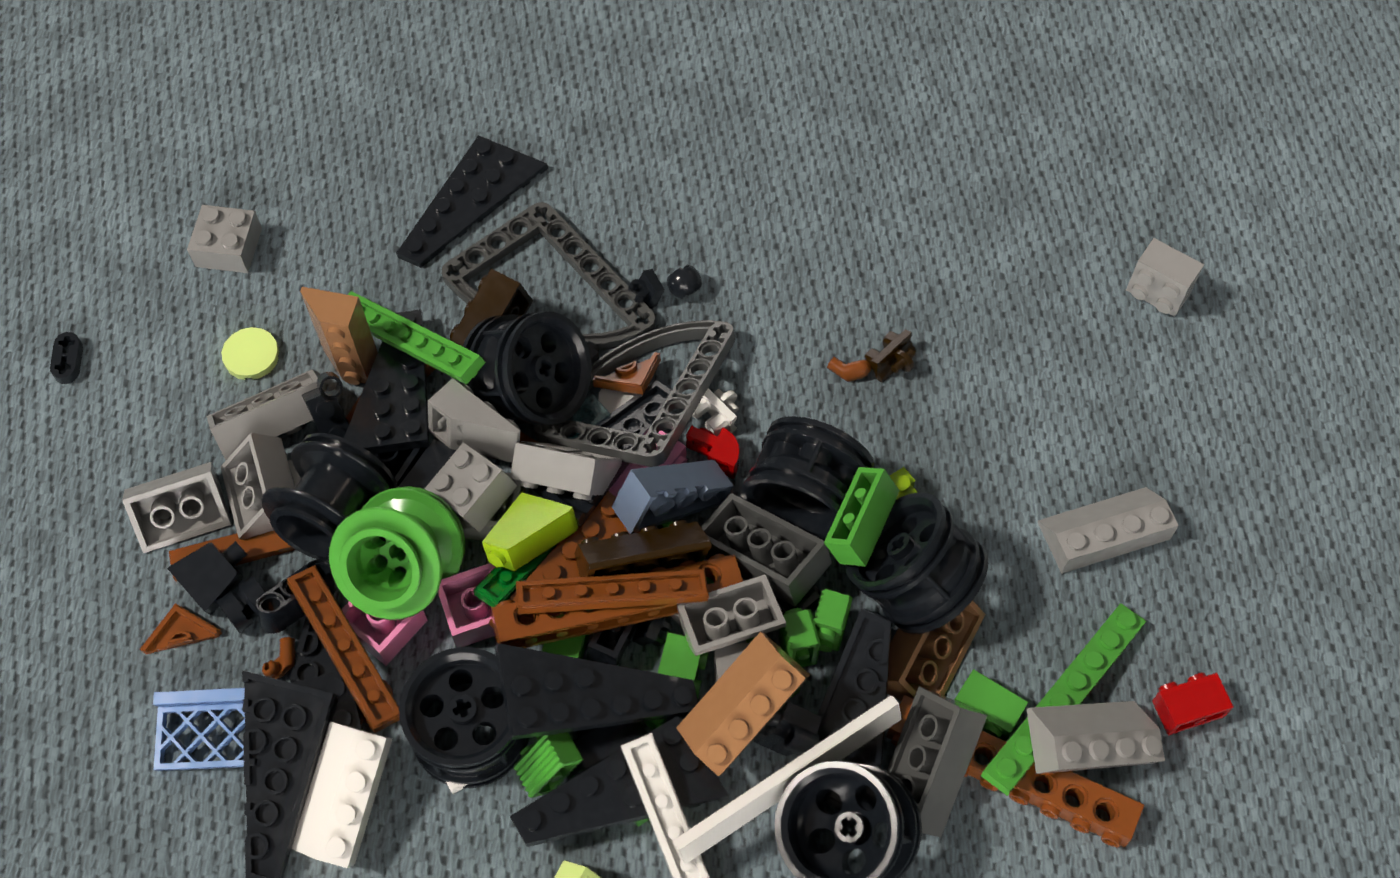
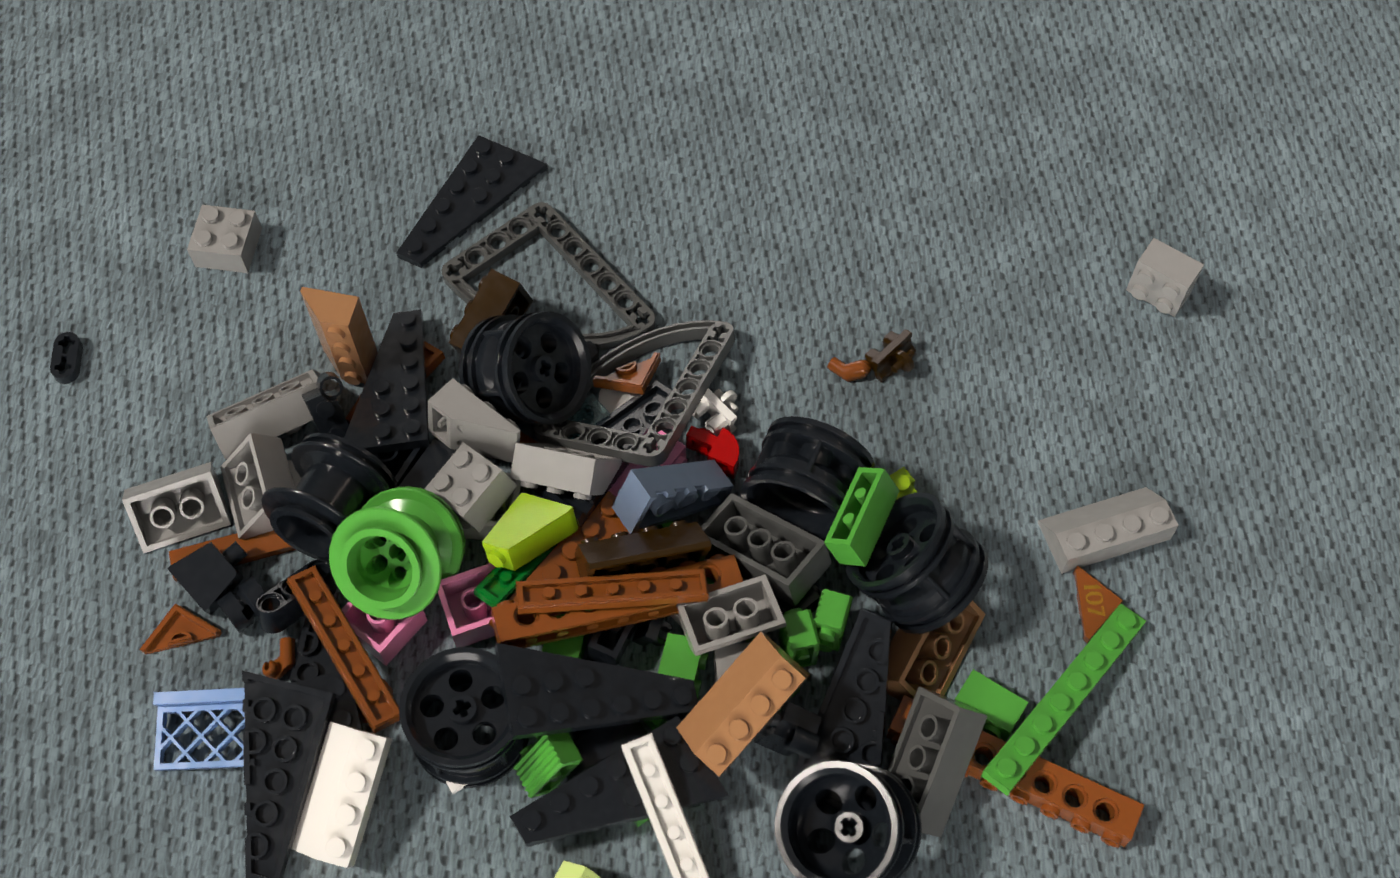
(250, 353): yellowish green tile -> none
(421, 342): bright green plate -> none
(553, 446): white sticker -> none
(648, 288): black tile -> none
(684, 281): black piece -> none
(770, 790): white tile -> none
(1093, 737): light grey slope -> none
(1094, 602): none -> dark orange tile
(1192, 702): red brick -> none

